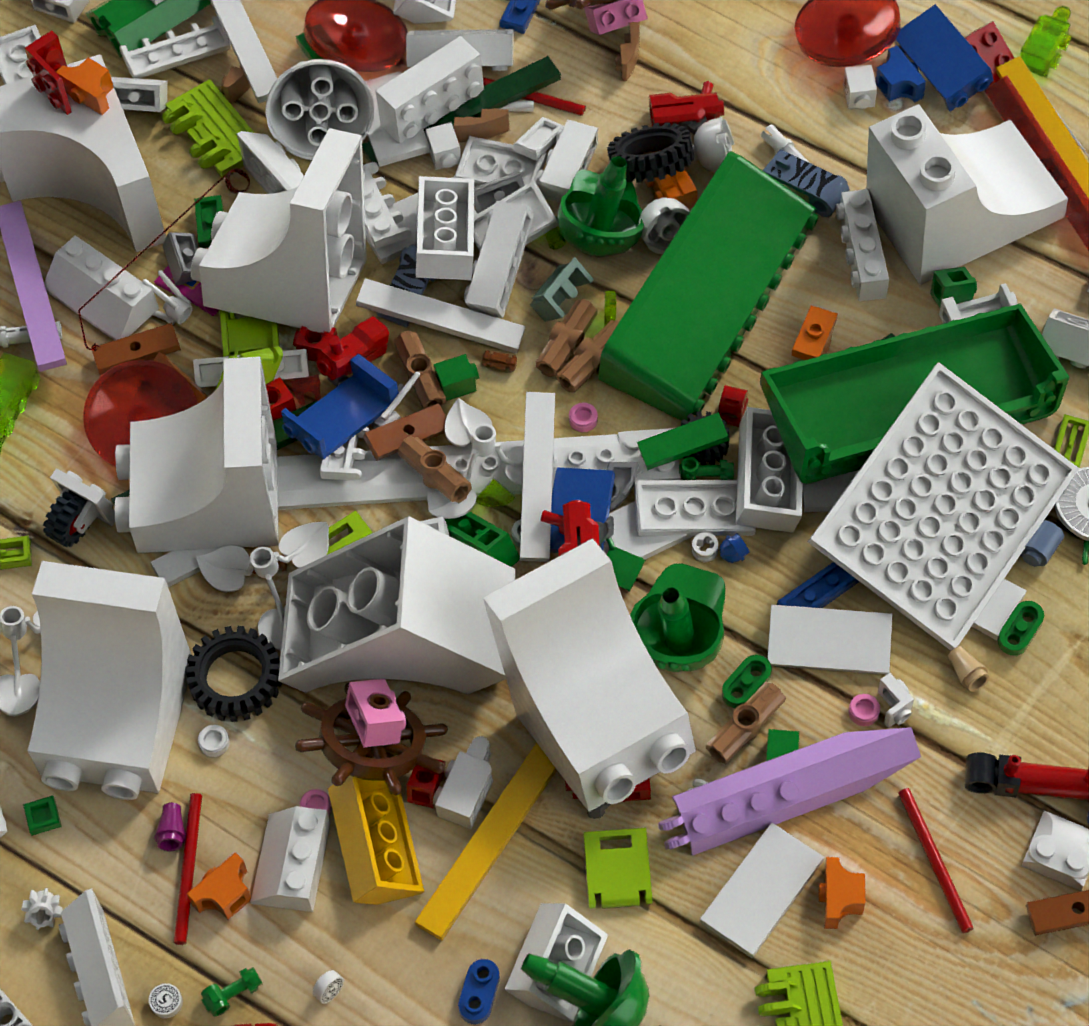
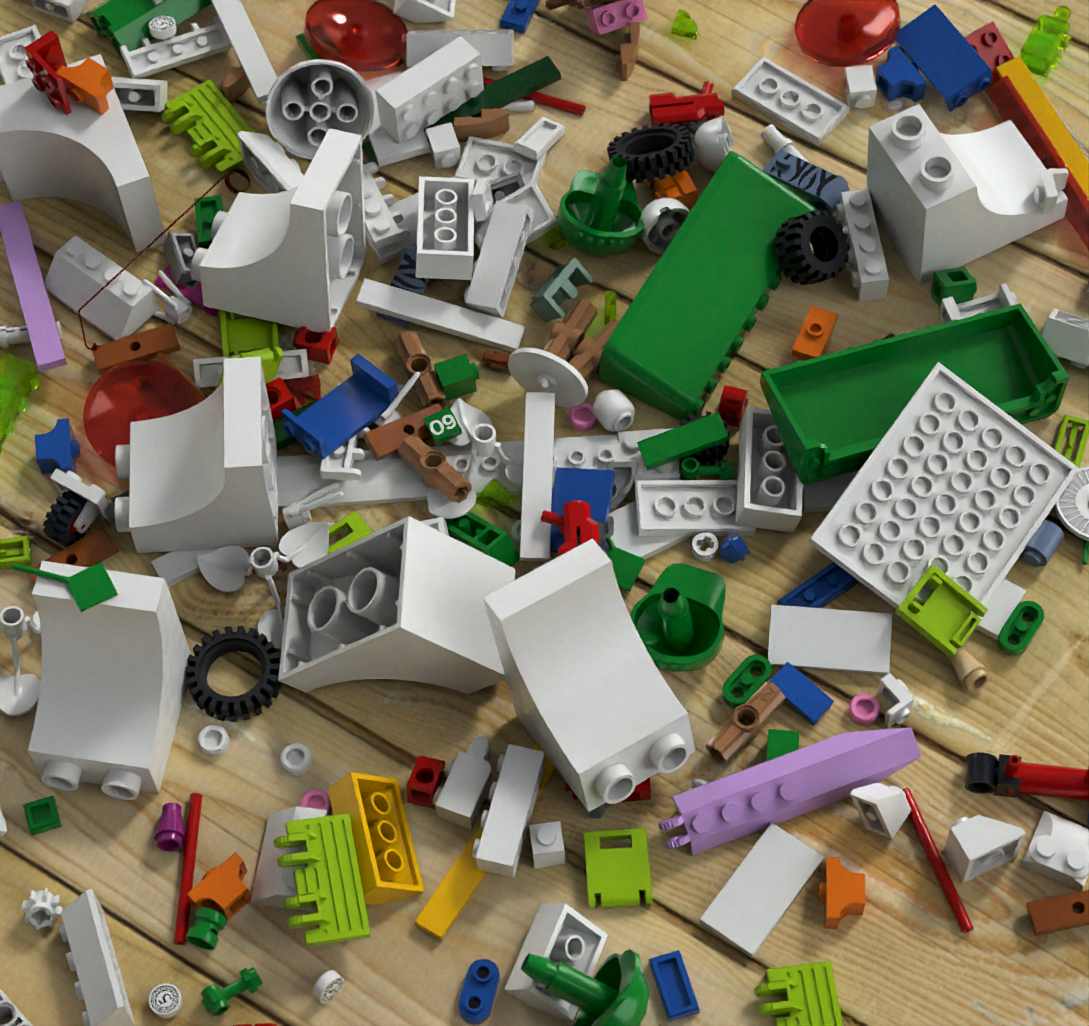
(57, 449): none -> blue brick
(85, 552): none -> dark orange tile
(87, 587): none -> green piece
(162, 27): none -> white tile
(206, 928): none -> green wheel
(296, 759): none -> white tile
(299, 511): none -> white plant
(327, 882): none -> lime hinge
(366, 338): red piece -> none
(376, 726): reddish brown brick -> none
(442, 426): none -> green tile
(482, 199): none -> white tile
(510, 810): none -> white brick
(547, 844): none -> white brick
(548, 373): none -> white piece
(572, 152): white brick -> none
(613, 410): none -> white head
(674, 986): none -> blue tile
(684, 25): none -> clear neon green tile
(790, 101): none -> white tile
(802, 693): none -> blue tile
(827, 243): none -> black tyre
(881, 808): none -> white slope
(945, 615): none -> lime container
(981, 845): none -> white slope
(1047, 186): none -> white bracket

